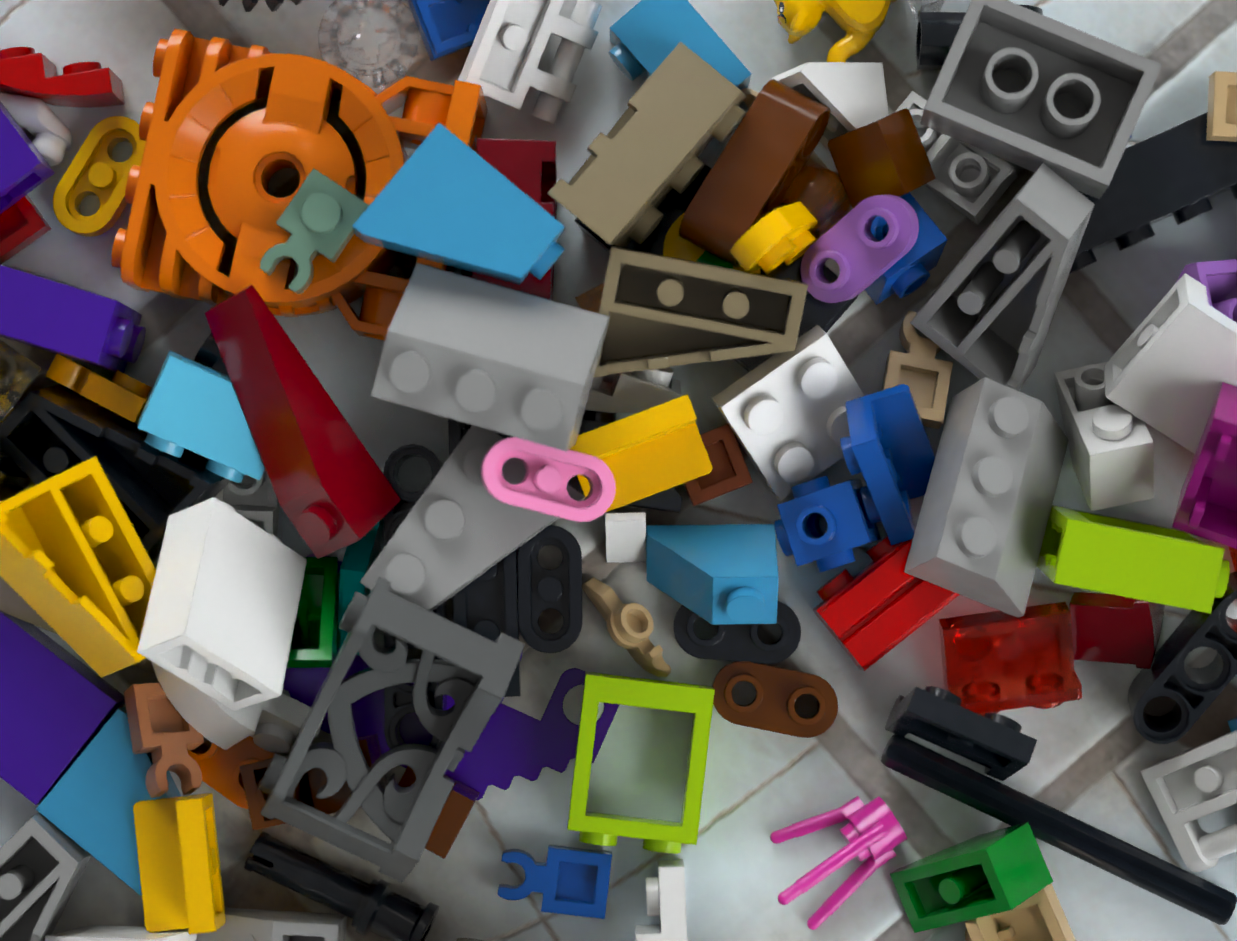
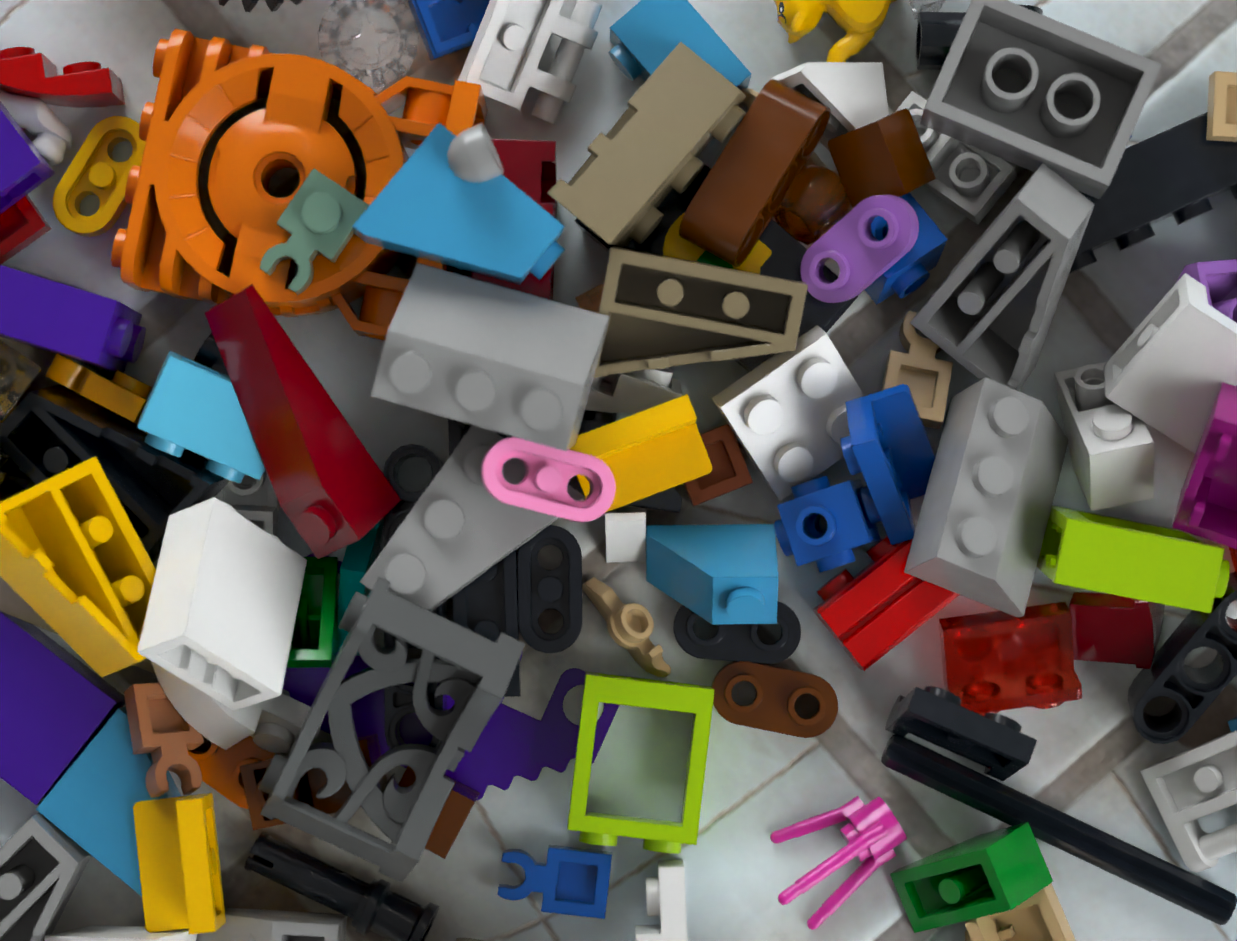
(474, 156): none -> light grey hinge
(776, 239): yellow plate -> none

